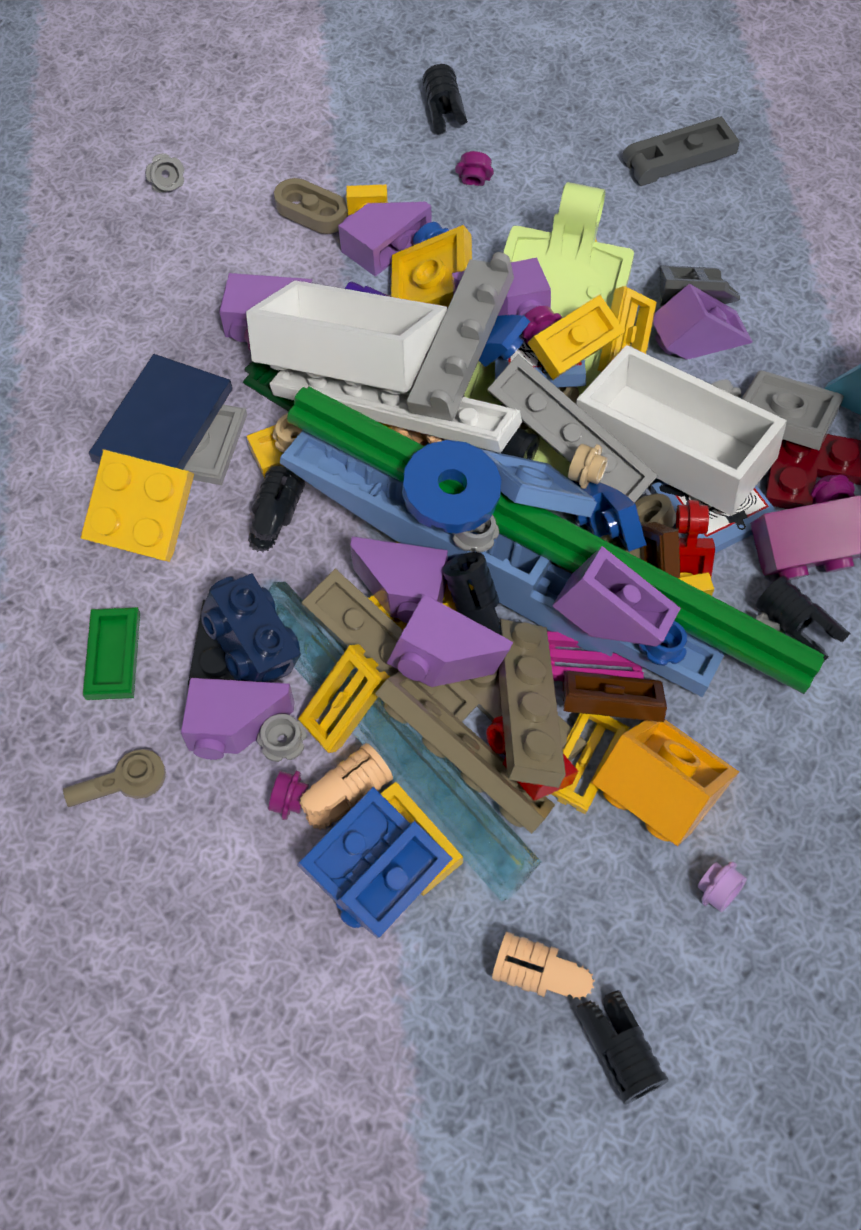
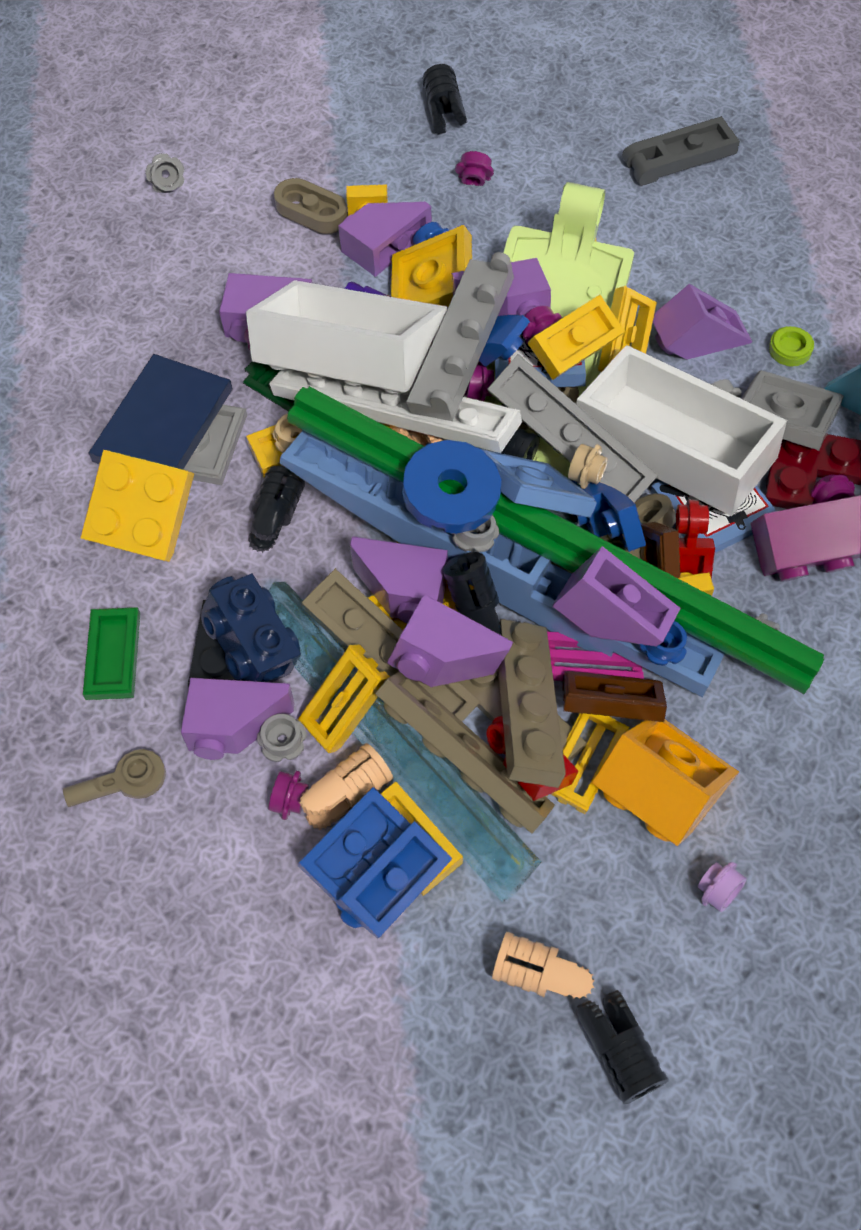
(479, 383): none -> magenta plate
(706, 279): dark grey slope -> none
(791, 346): none -> lime tile
(796, 612): black hinge -> none

